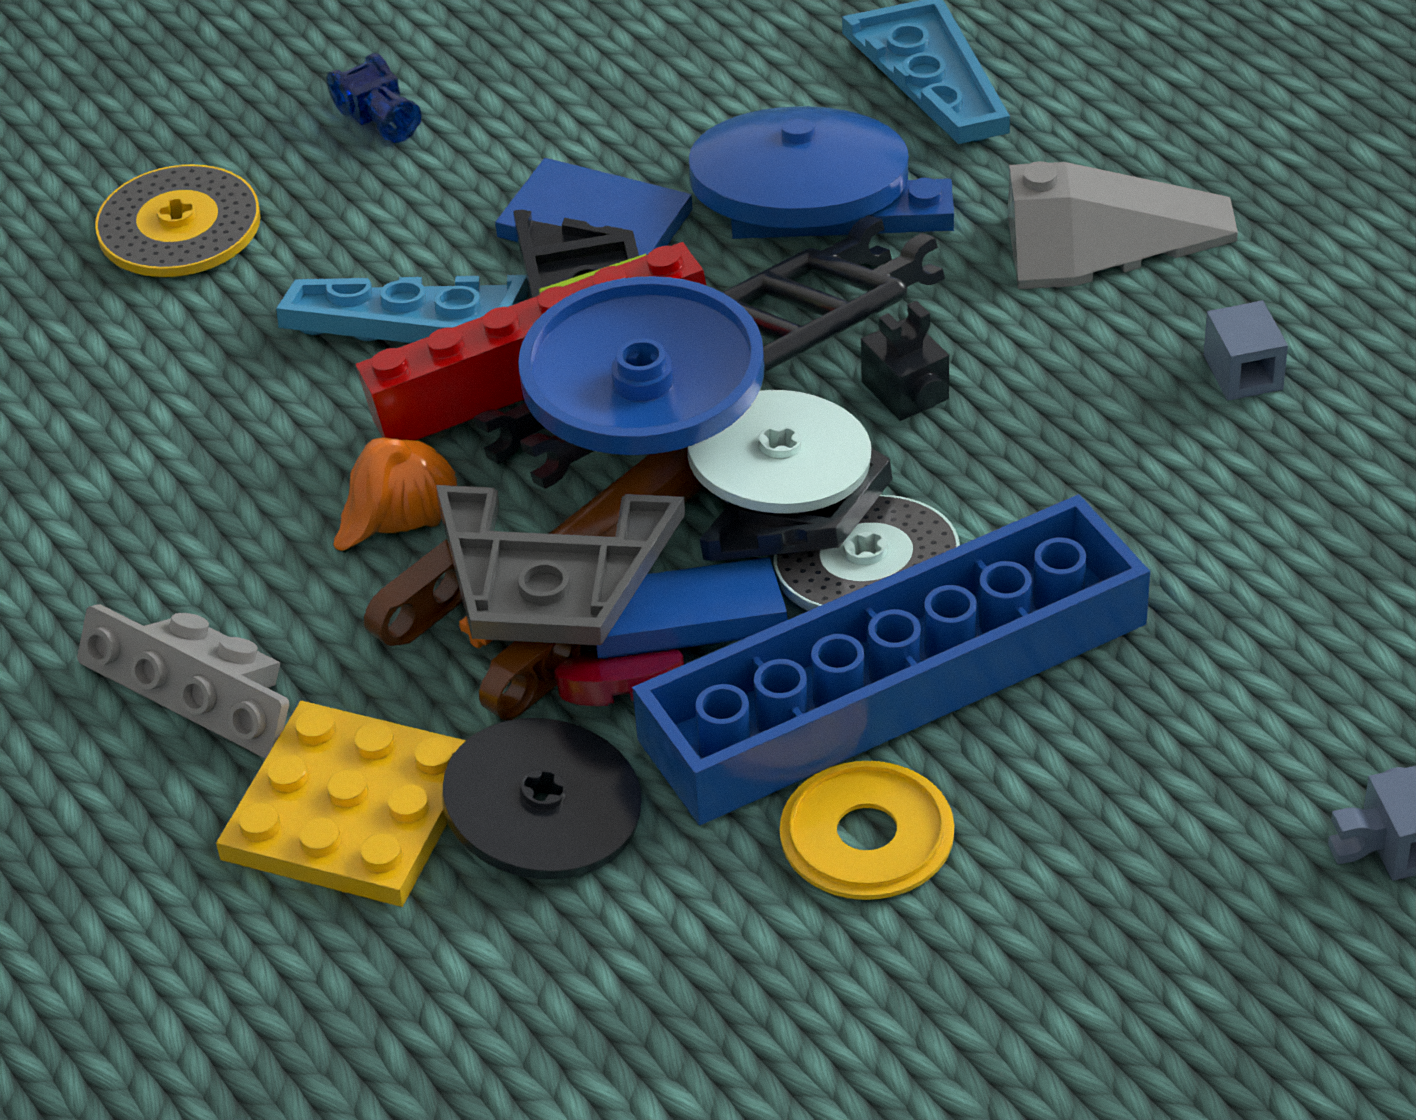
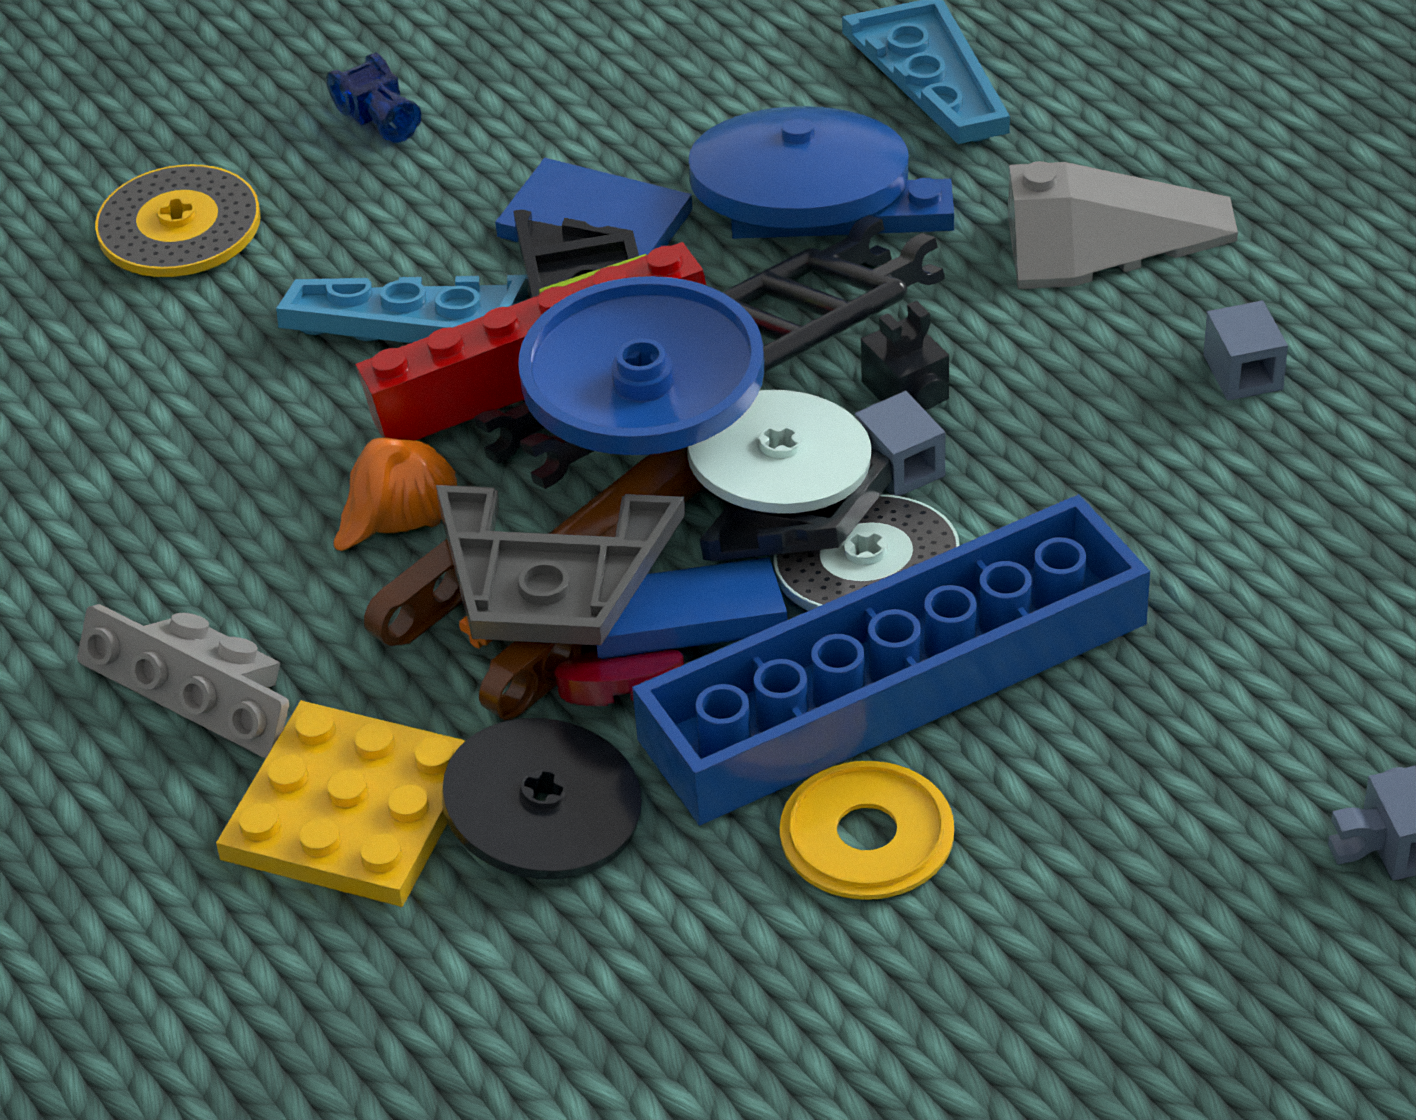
(908, 438): none -> sand blue brick

